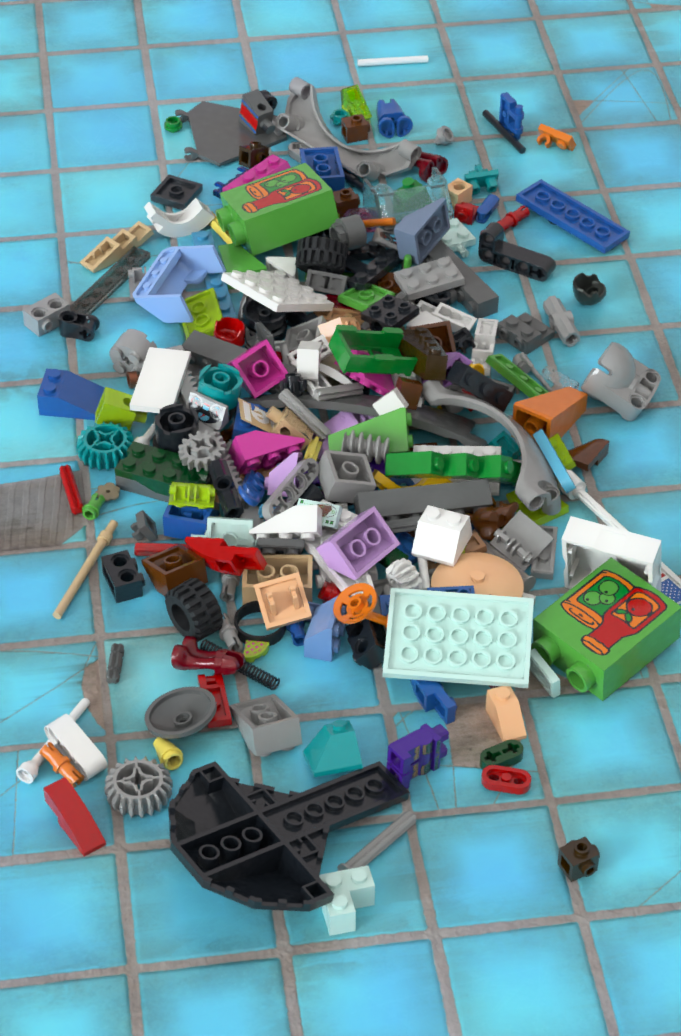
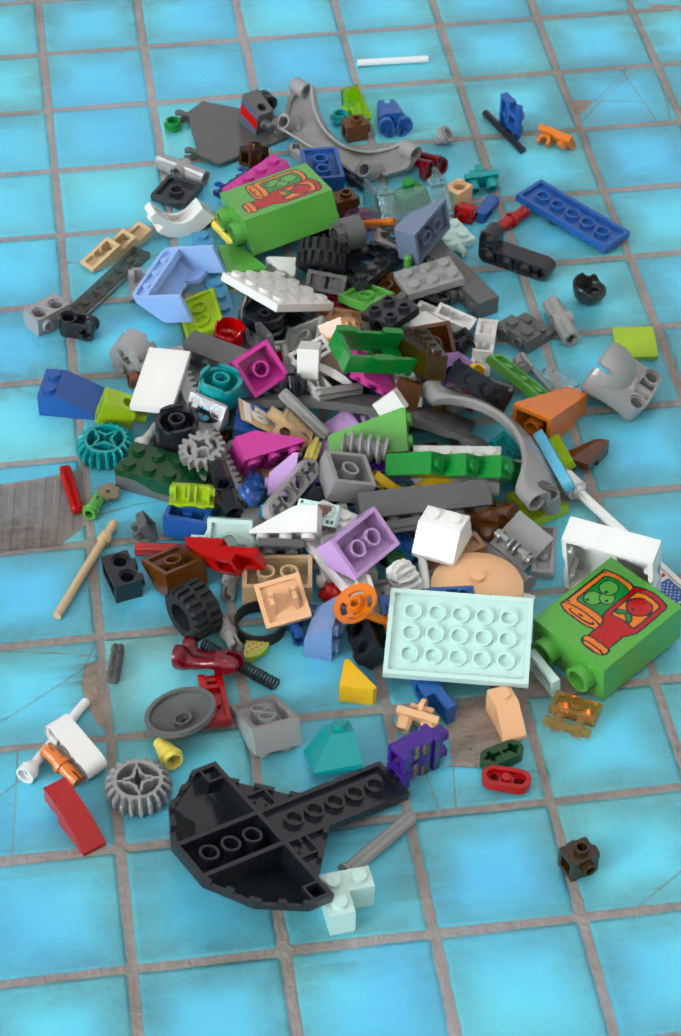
(181, 168): none -> light grey piece
(355, 686): none -> yellow slope
(415, 715): none -> light nougat hips
(573, 708): none -> clear orange plate
(638, 341): none -> lime slope

